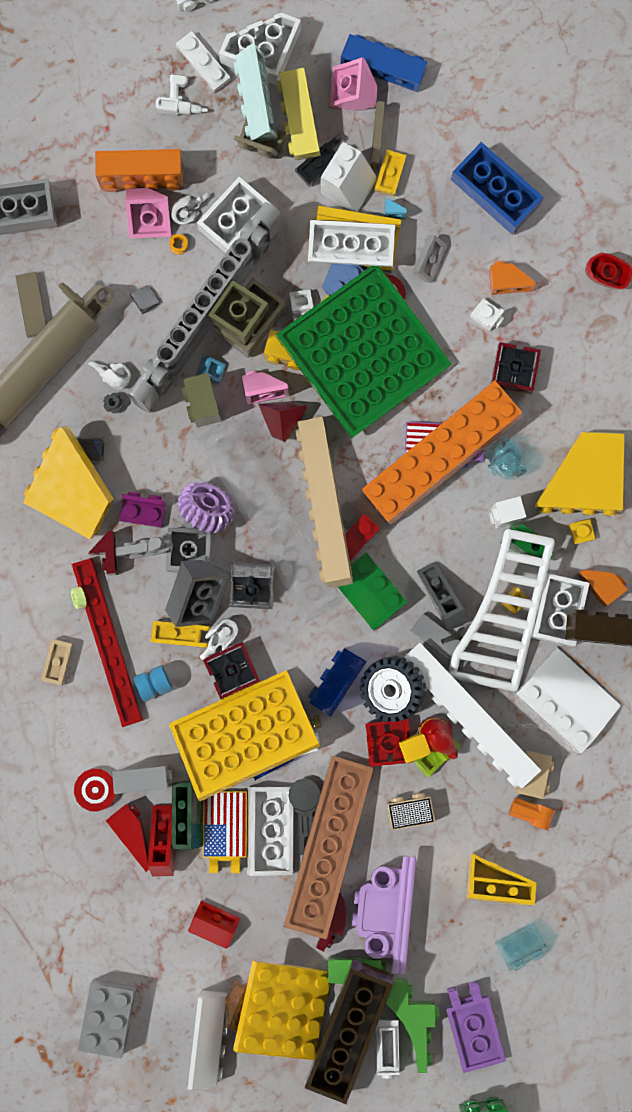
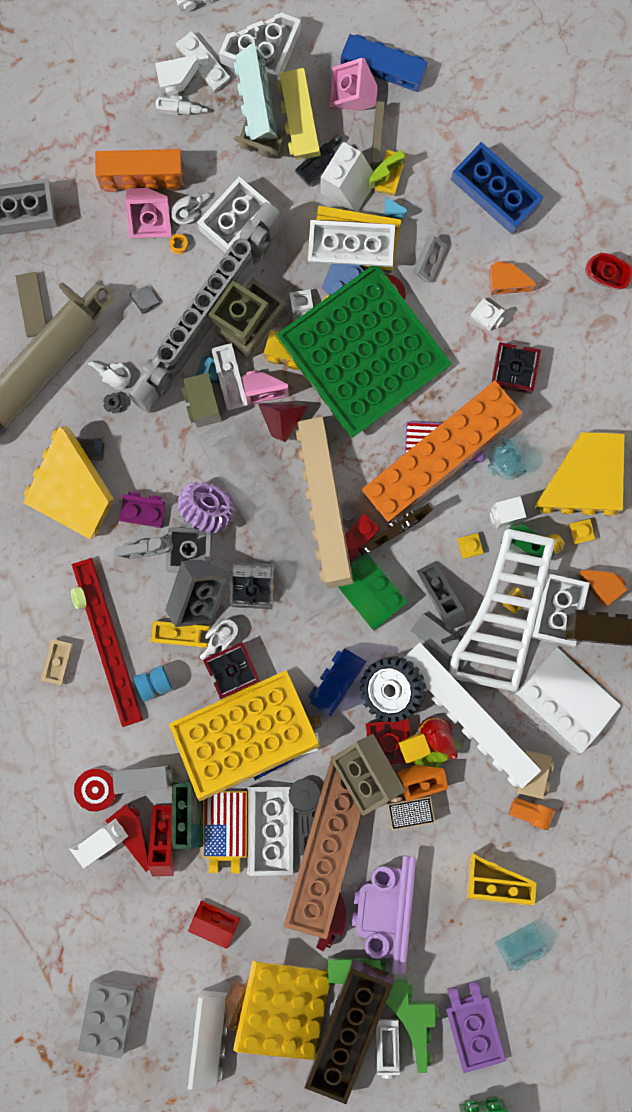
(98, 843): none -> white window
(106, 547): dark red slope -> none
(176, 73): none -> white slope
(229, 376): none -> white plate
(367, 774): none -> dark tan slope
(382, 172): none -> lime slope
(396, 528): none -> dark brown wing
(422, 781): none -> orange slope
(469, 546): none -> yellow plate
(559, 543): none -> yellow plate

